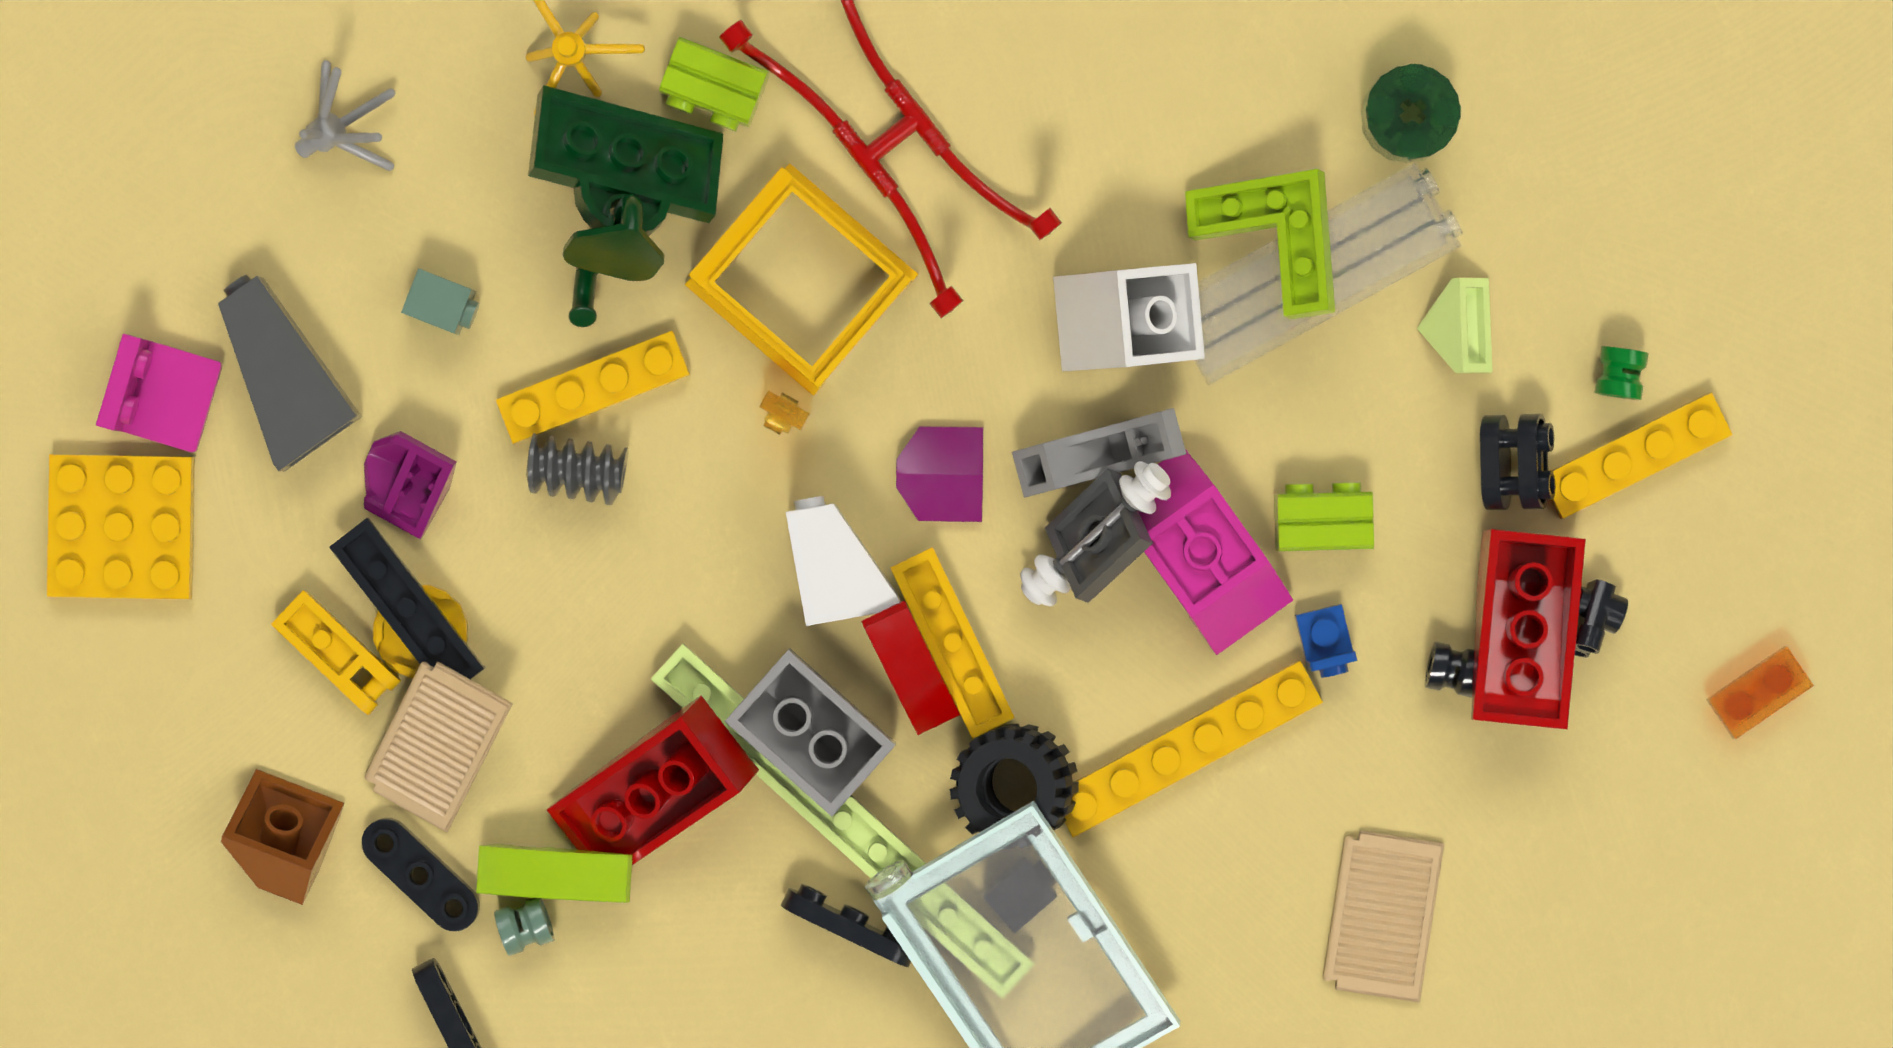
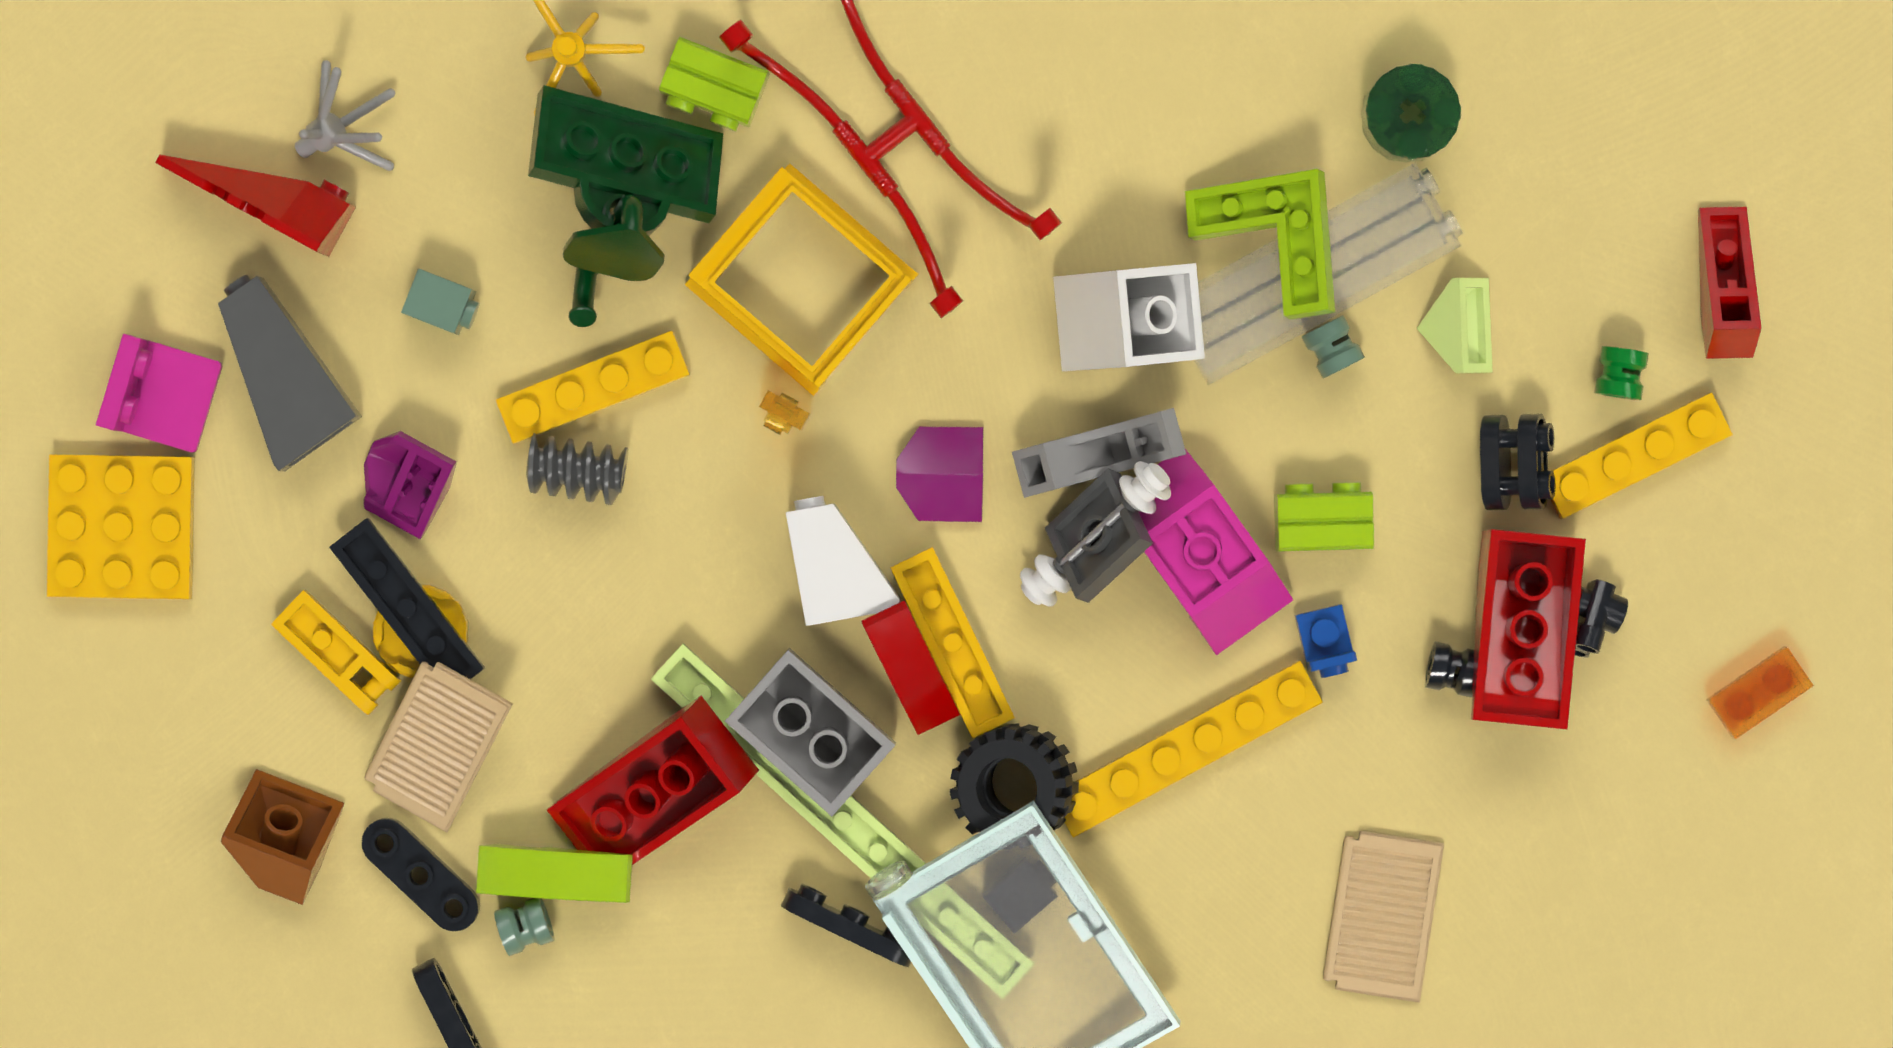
(289, 205): none -> red wedge
(1333, 347): none -> sand green wheel
(1727, 284): none -> red slope

